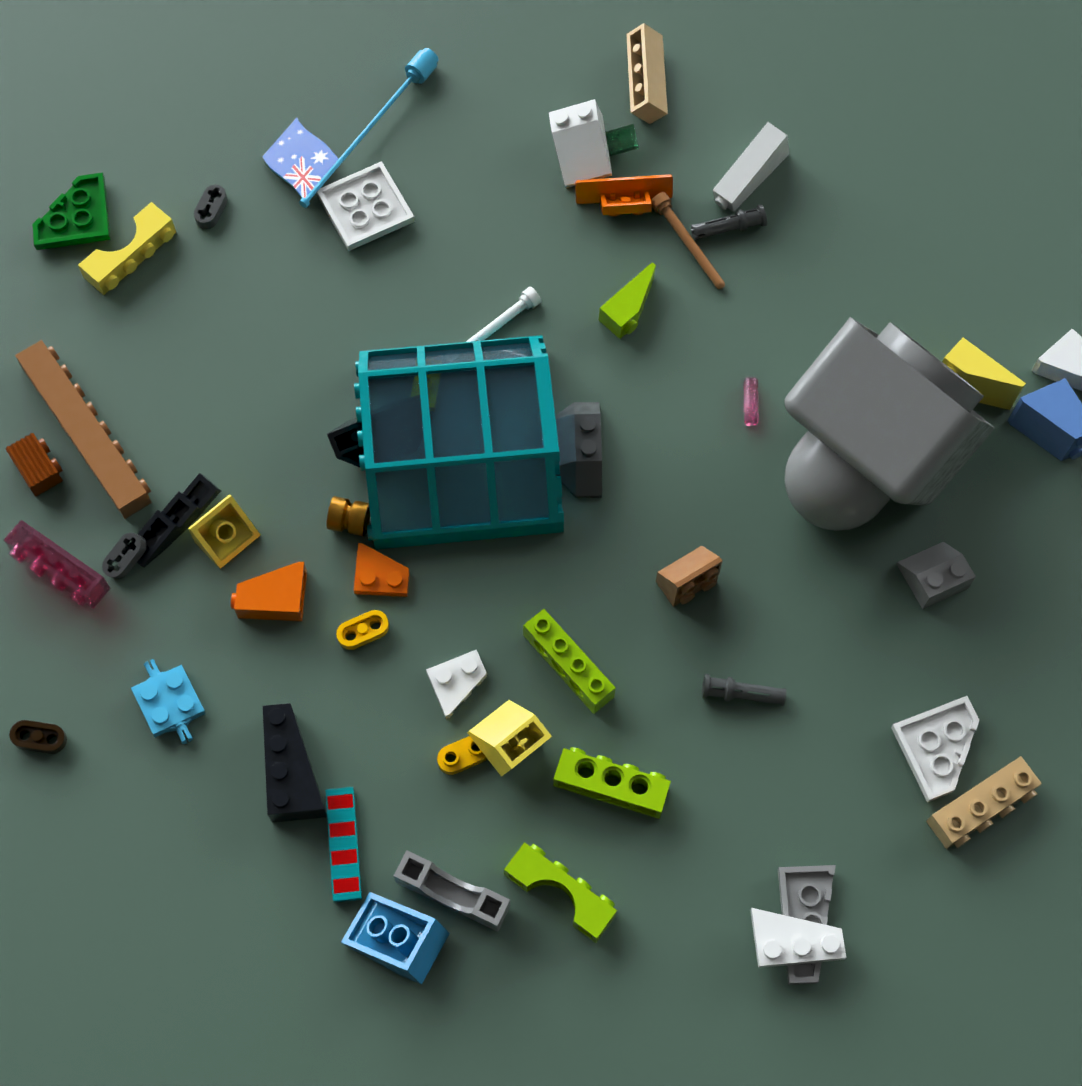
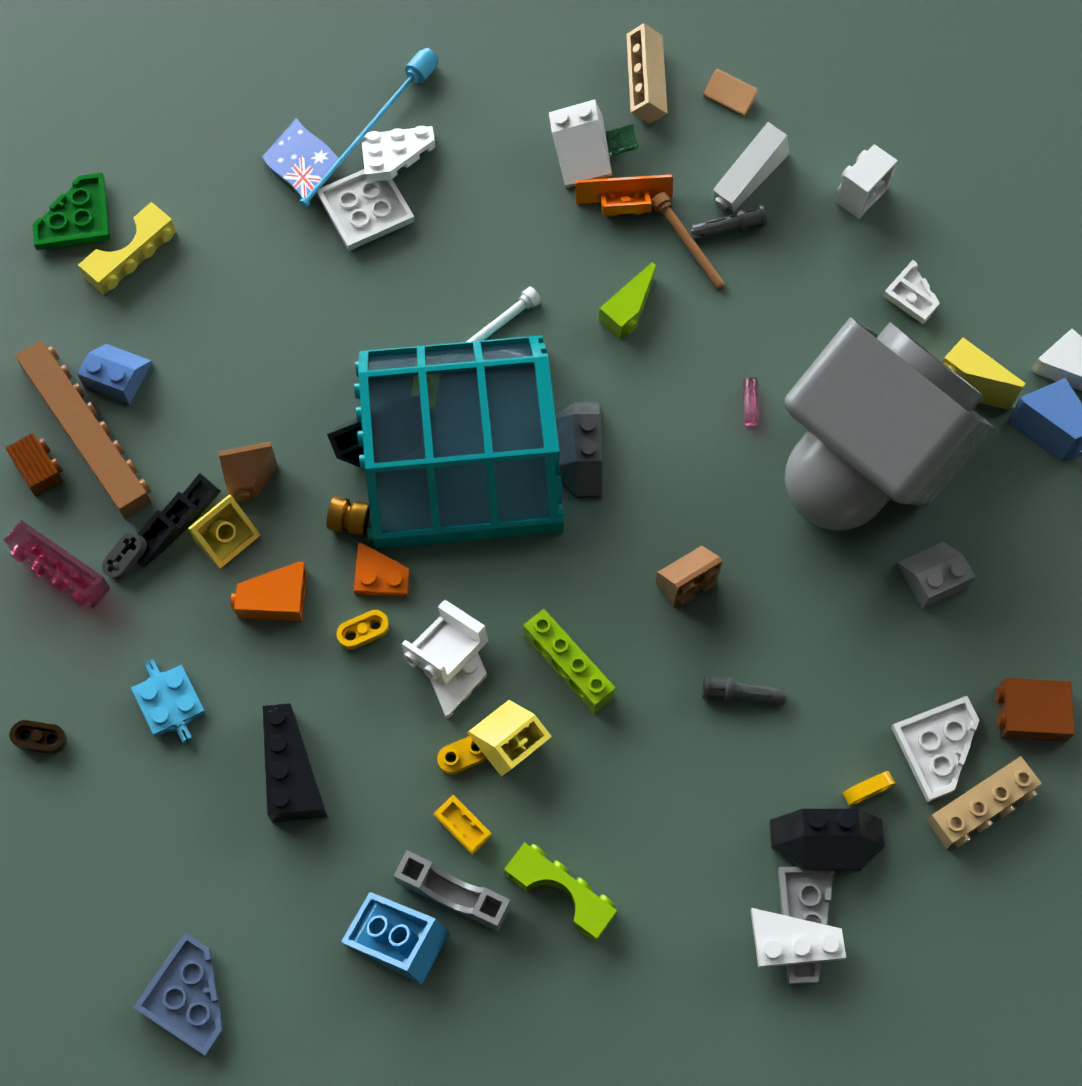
(113, 372): none -> medium blue slope
(186, 996): none -> sand blue plate
(215, 208): dark grey beam -> none
(248, 469): none -> medium nougat slope
(343, 845): tile -> none
(394, 149): none -> white plate
(446, 644): none -> white panel
(462, 825): none -> yellow plate
(622, 795): lime brick -> none
(730, 92): none -> light nougat slope
(827, 838): none -> black wedge
(866, 180): none -> white brick
(868, 788): none -> yellow beam
(912, 294): none -> white wing
(1035, 709): none -> dark orange brick

